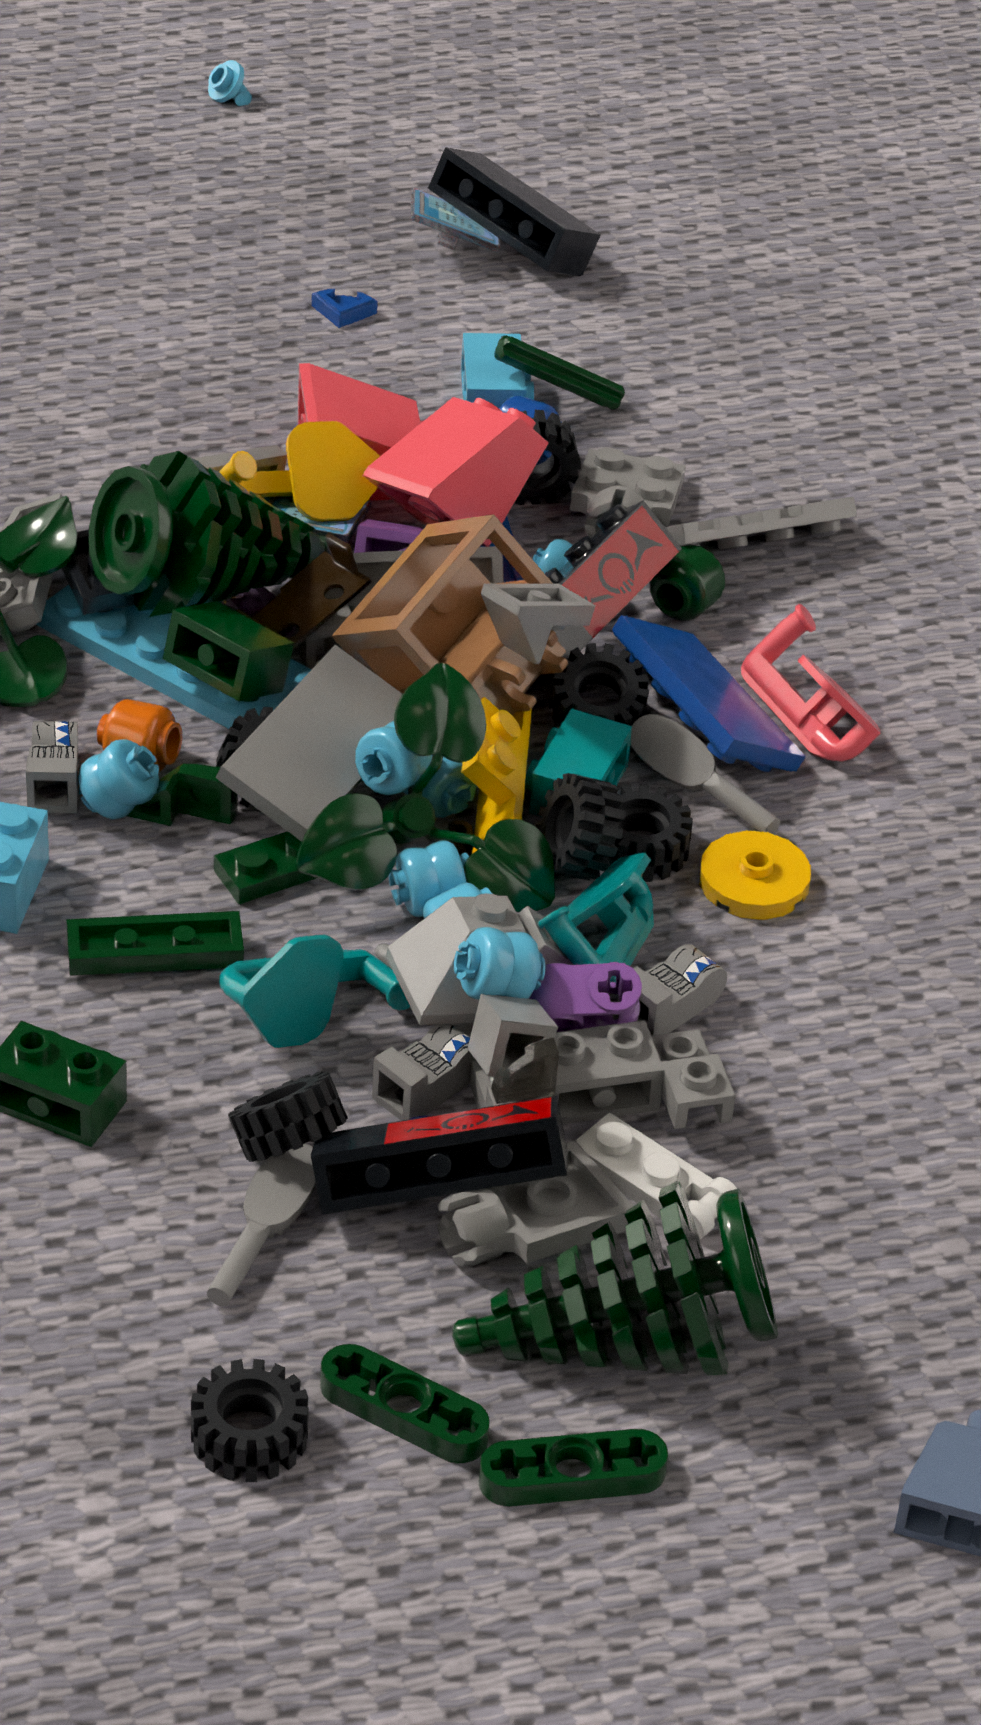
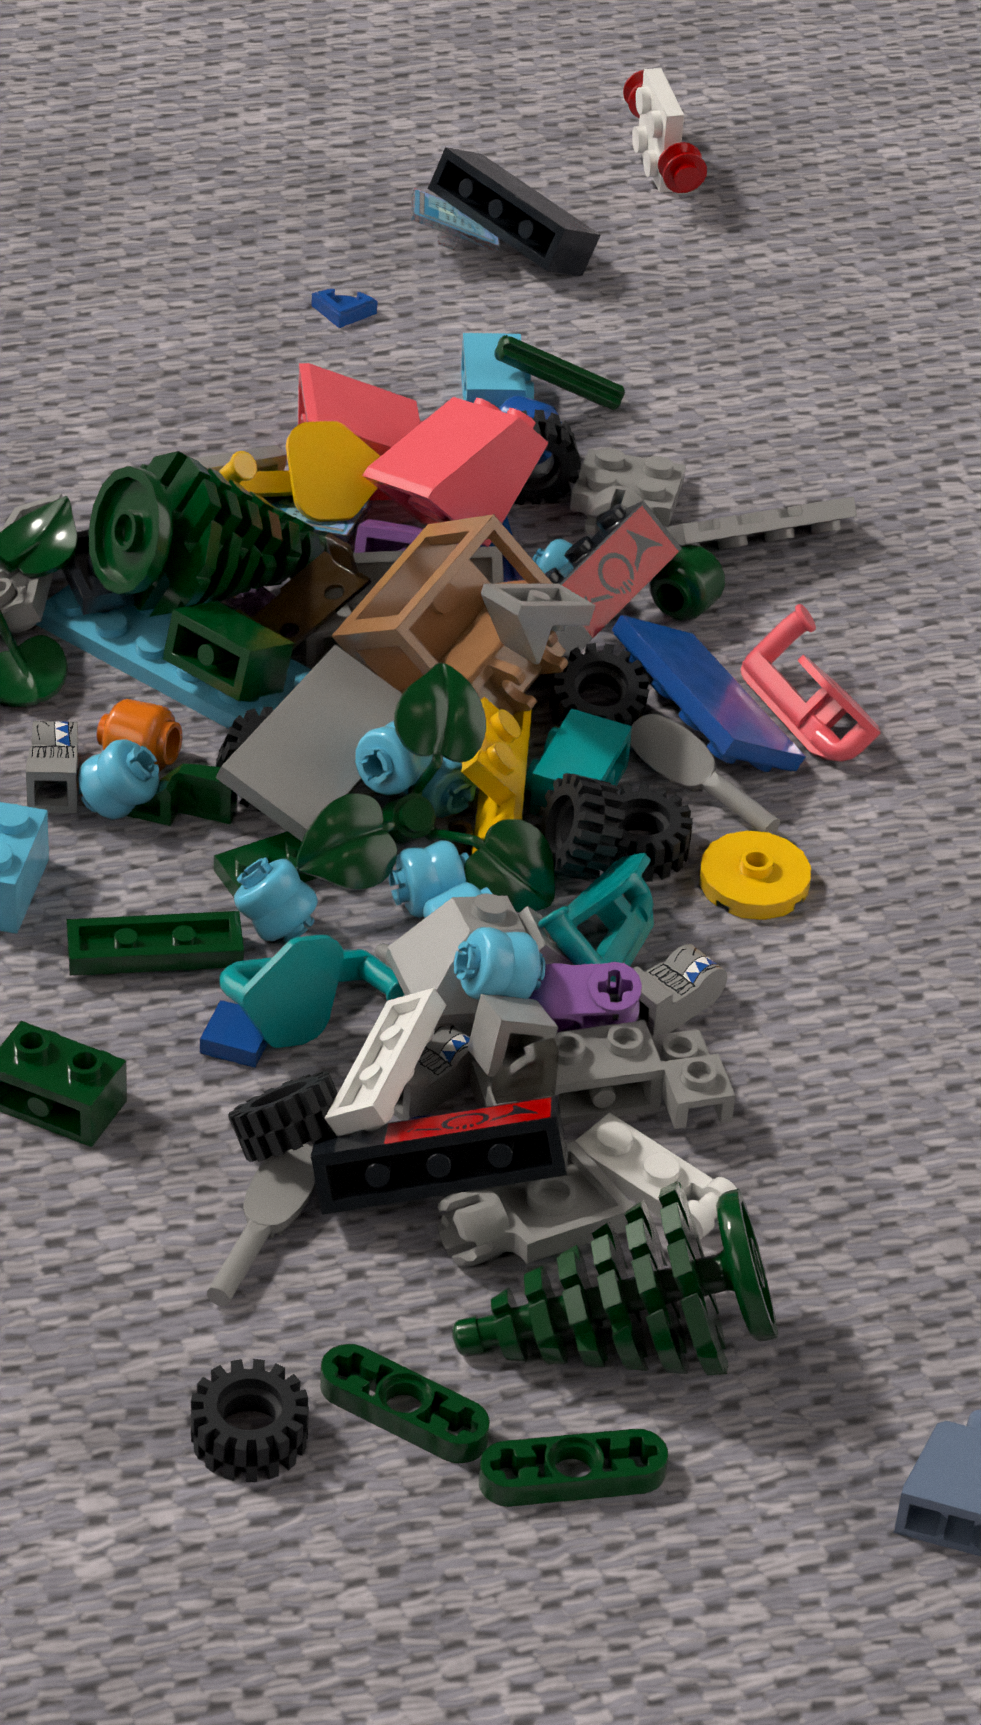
(227, 83): medium azure plate -> none
(232, 1036): none -> blue tile
(275, 899): none -> medium azure piece
(385, 1063): none -> white plate
(668, 160): none -> white plate

